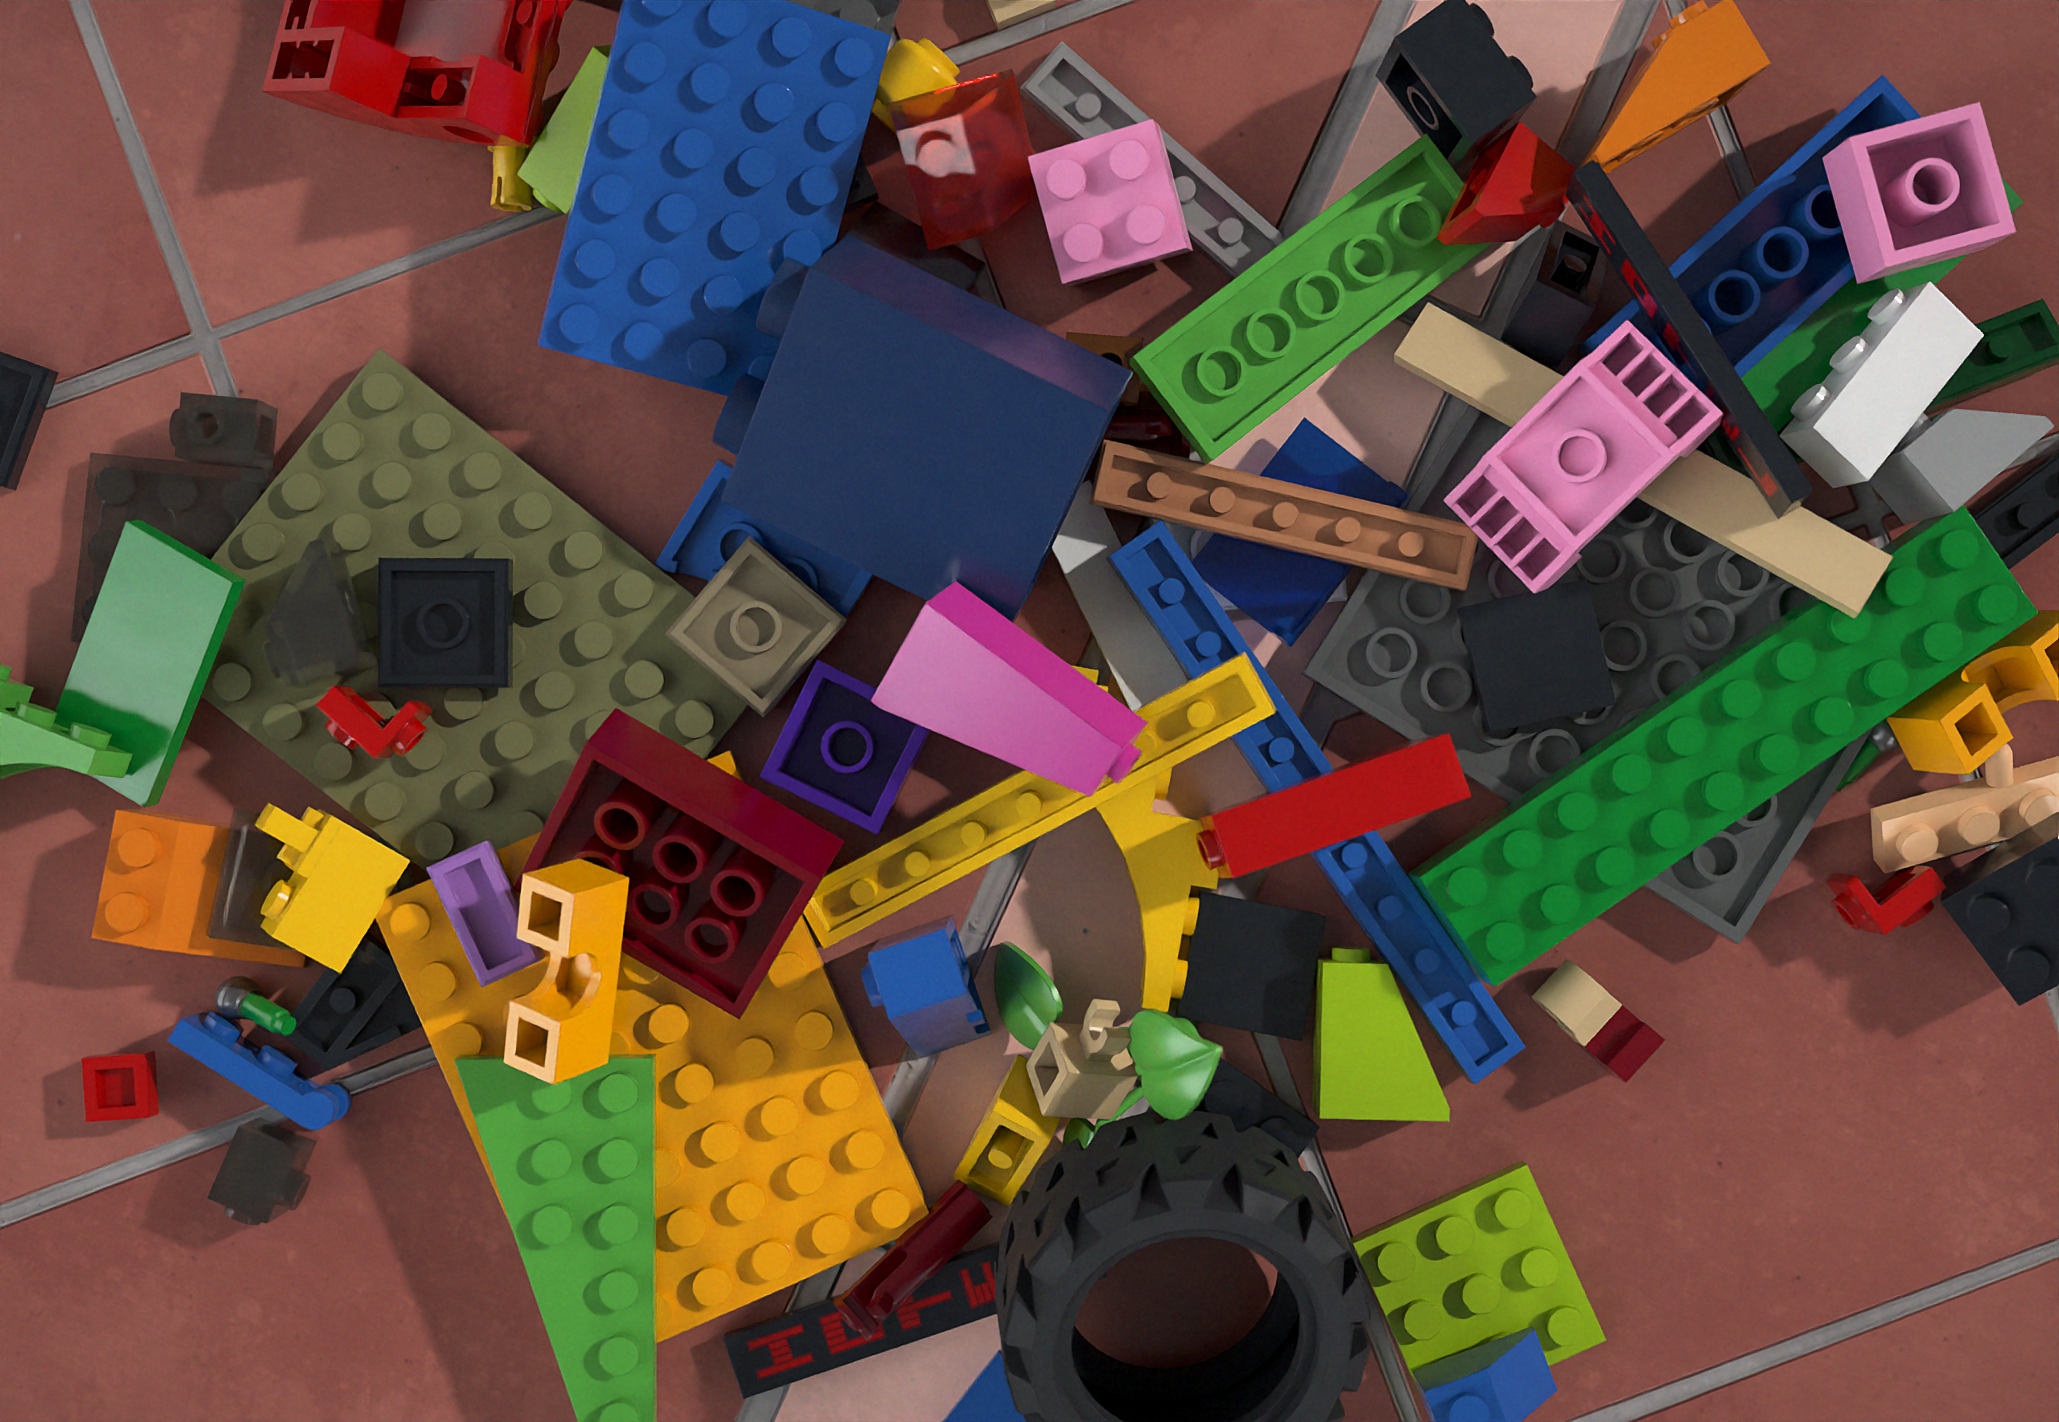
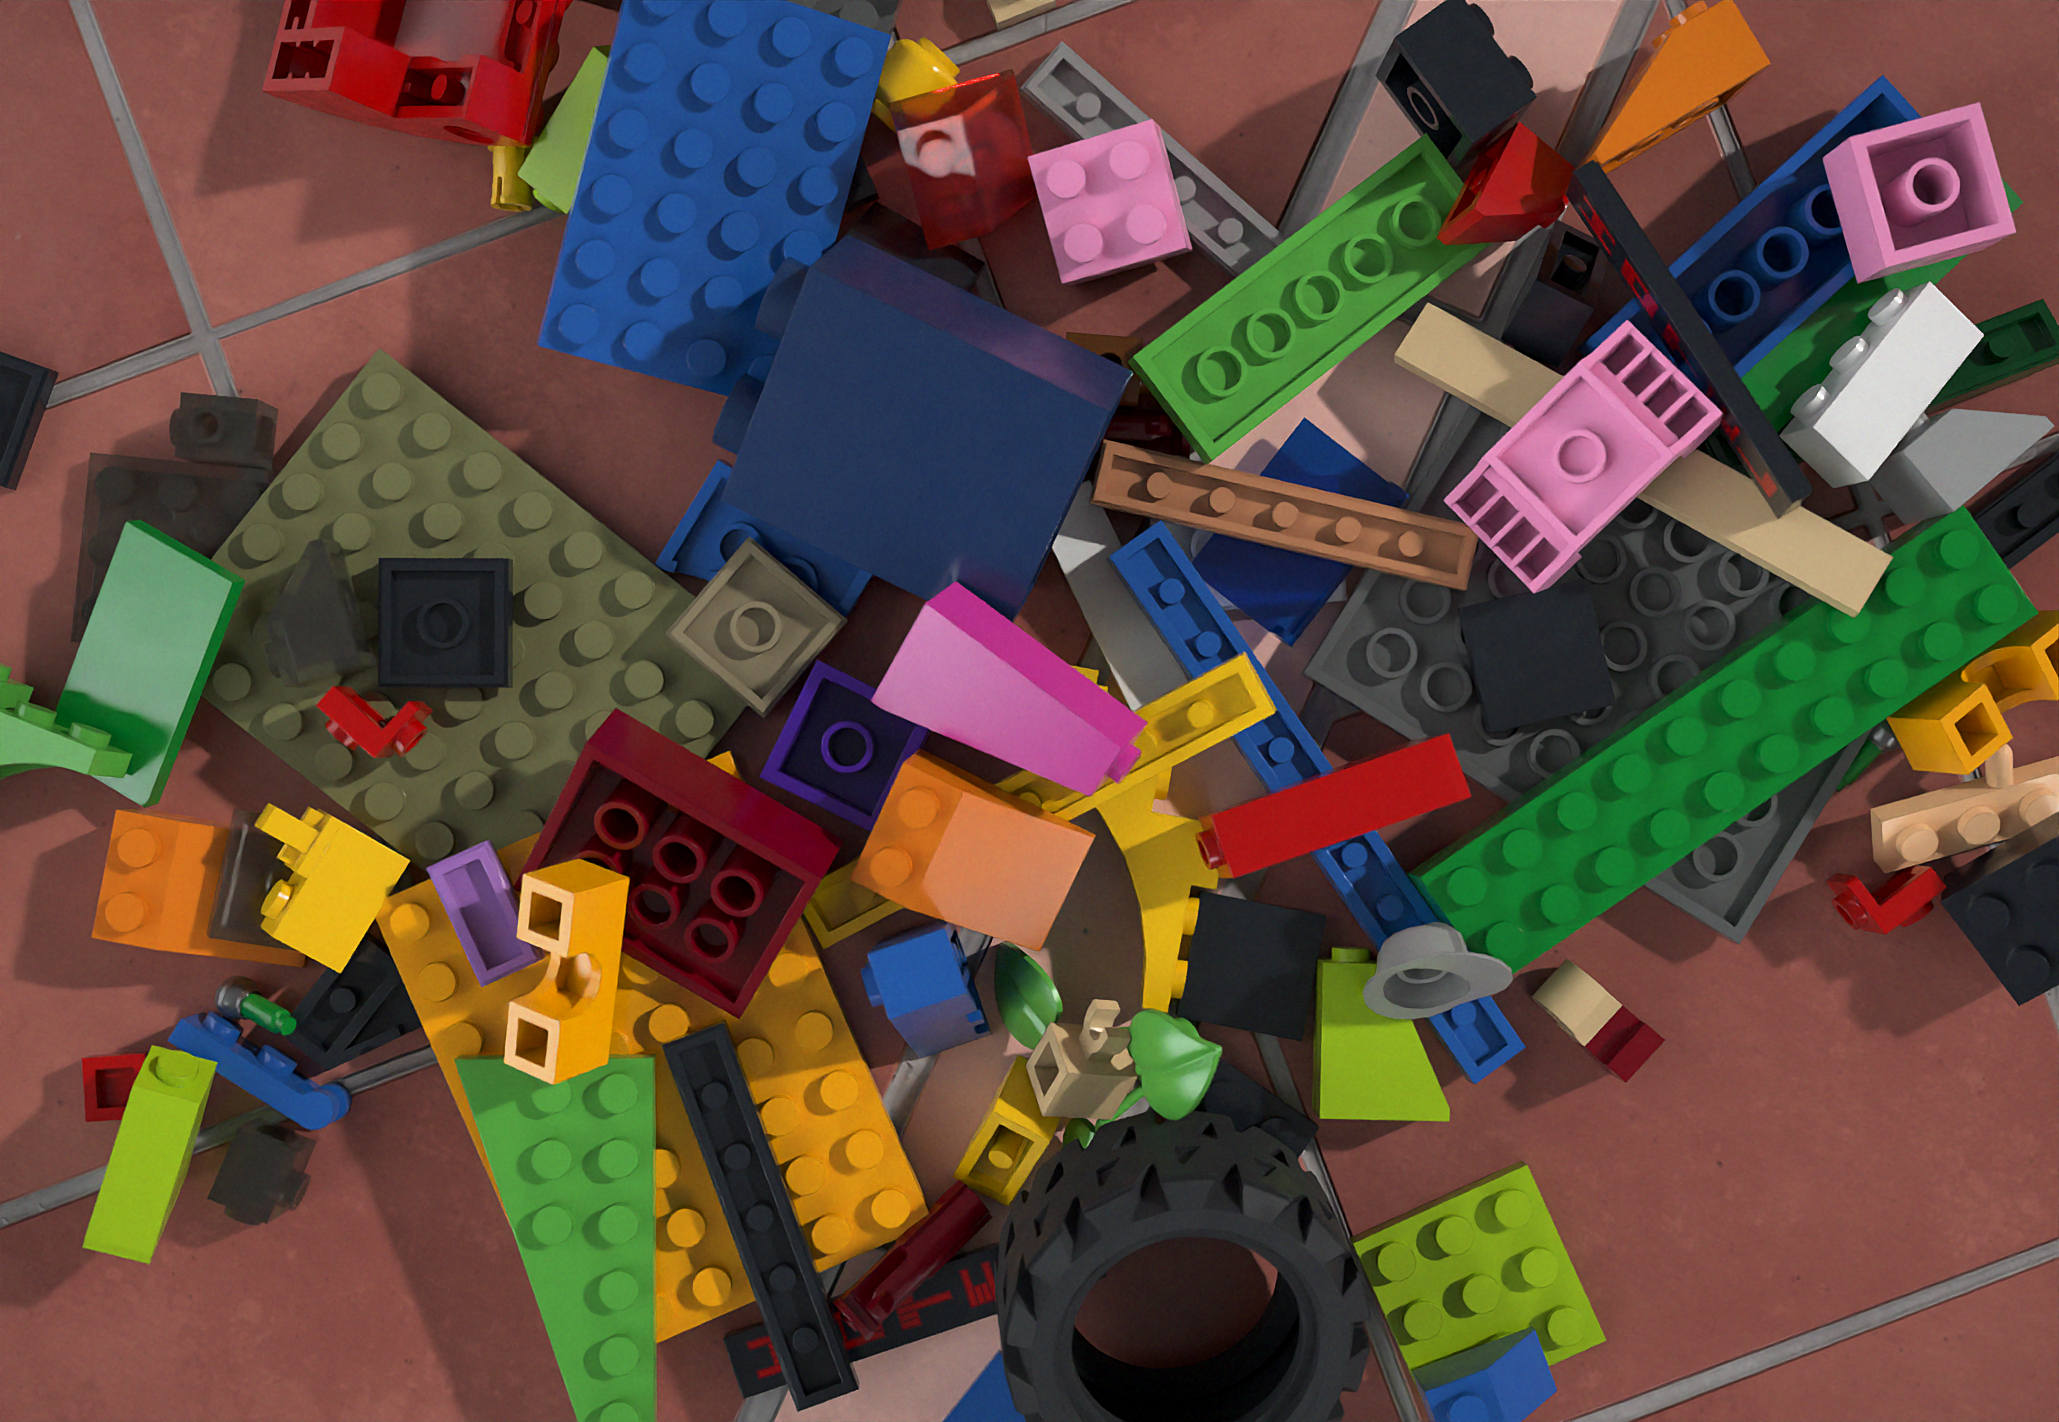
(150, 1154): none -> lime slope
(761, 1215): none -> black tile
(971, 853): none -> orange slope
(1430, 972): none -> light grey piece

